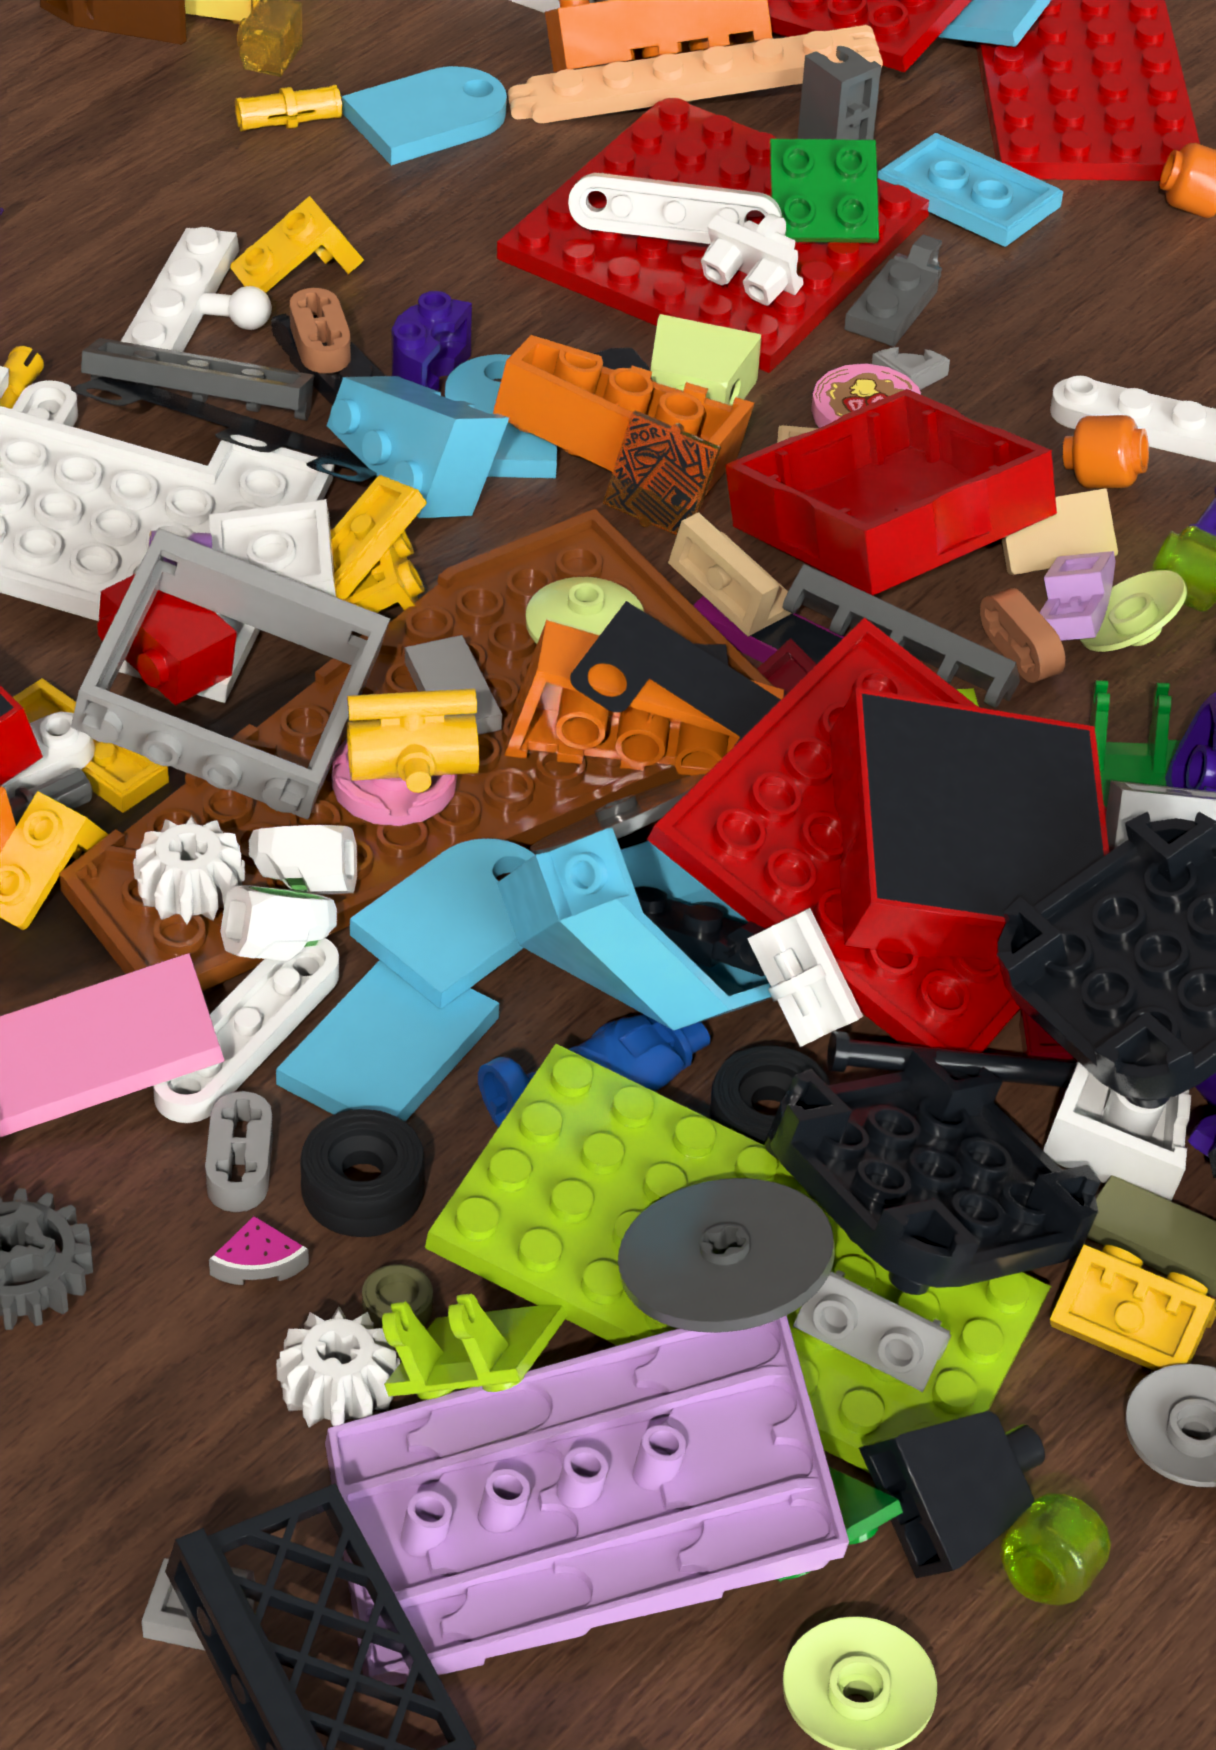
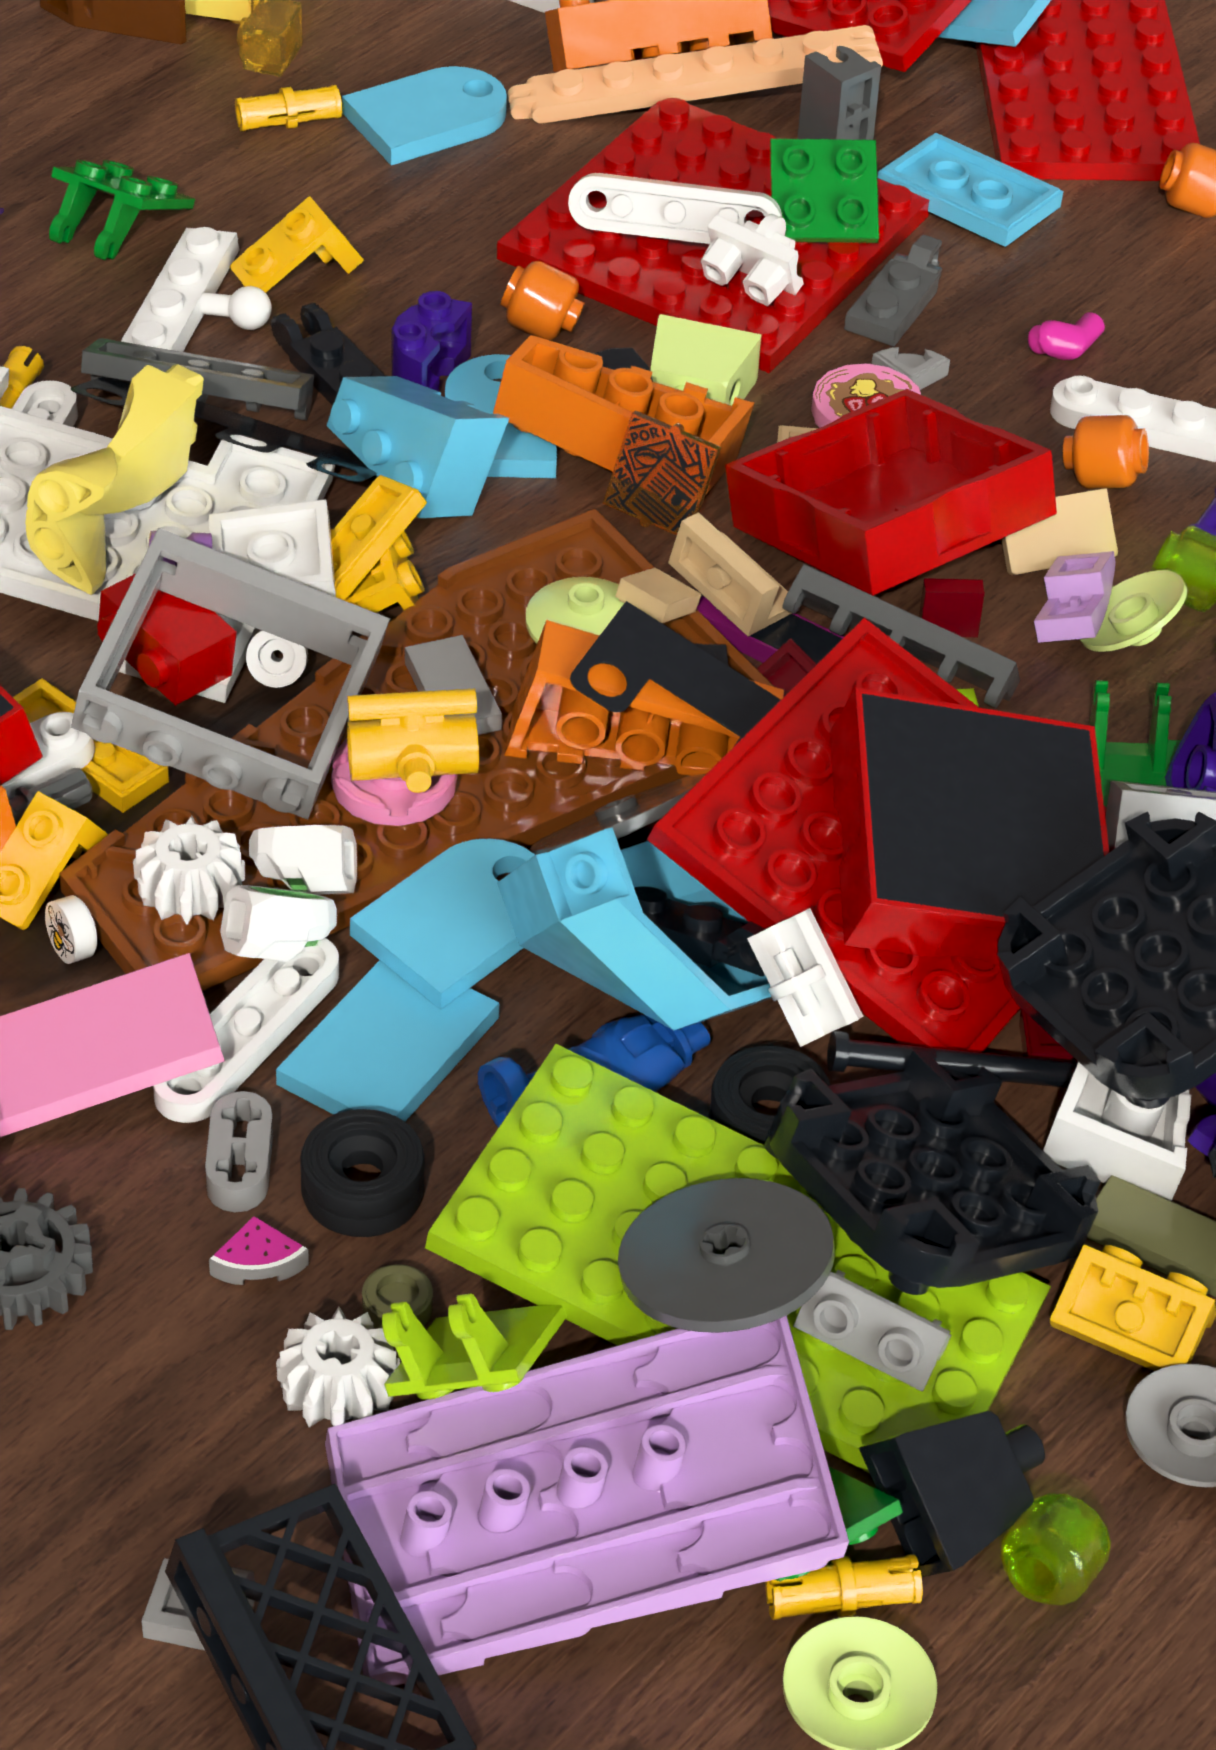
(71, 929): none -> white tile
(130, 197): none -> green plate
(139, 464): none -> light yellow hips
(272, 670): none -> white tile
(312, 332): nougat beam -> none
(542, 300): none -> orange head
(658, 595): none -> tan tile
(847, 1587): none -> yellow pin
(953, 604): none -> dark red tile
(1022, 635): nougat beam -> none
(1064, 339): none -> dark pink arm

